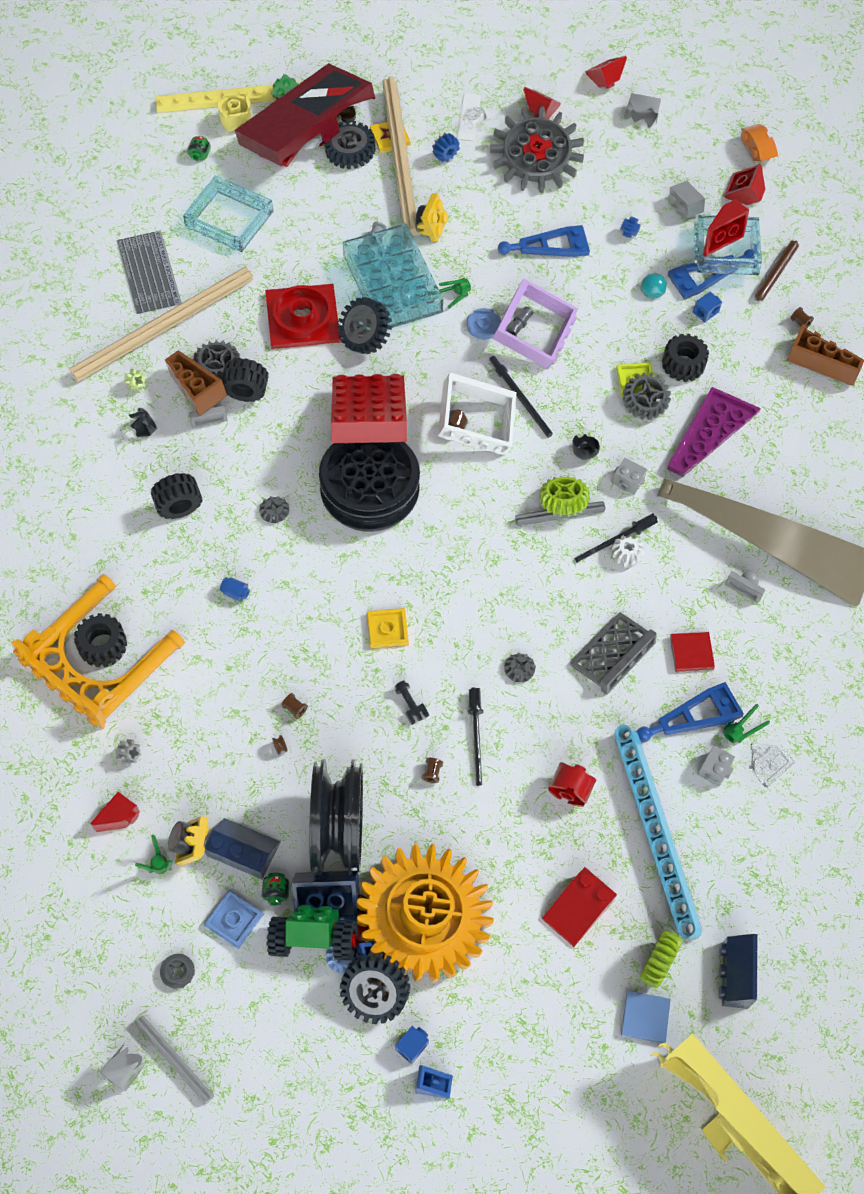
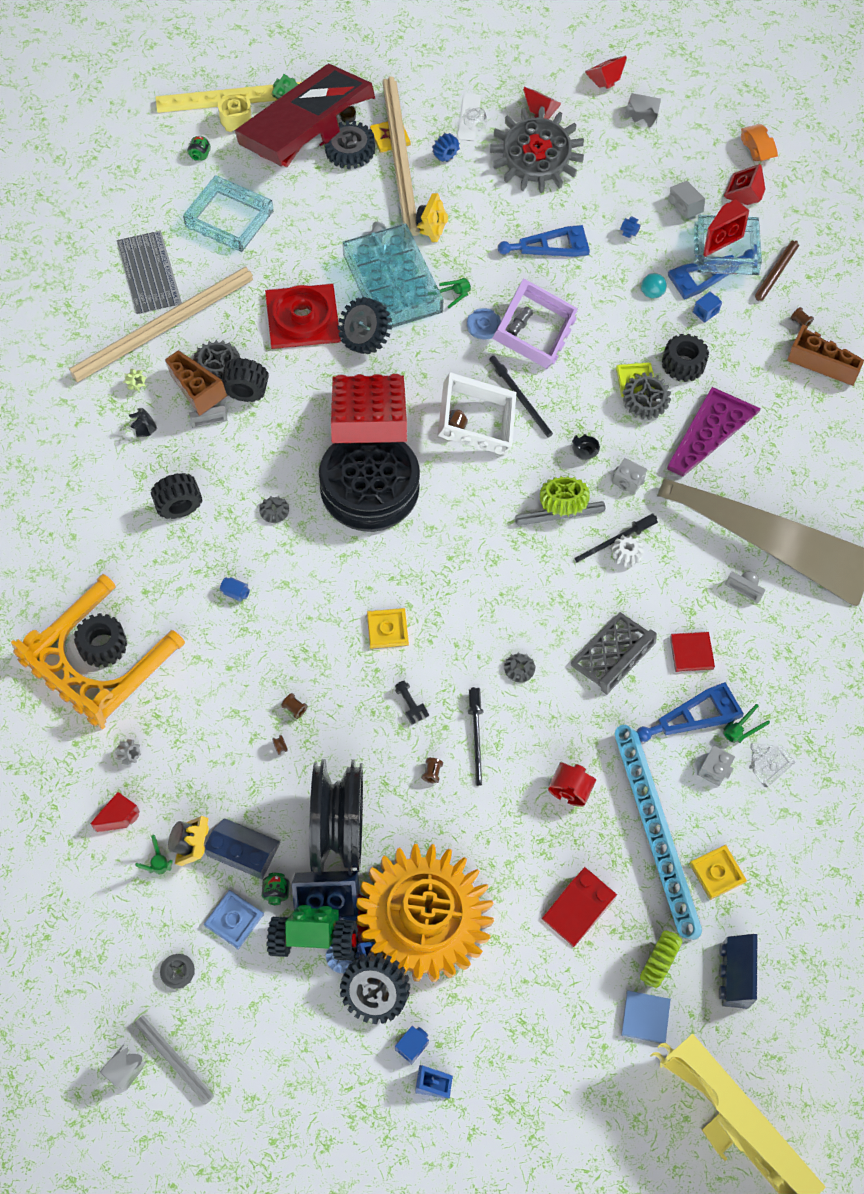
(717, 872): none -> yellow tile

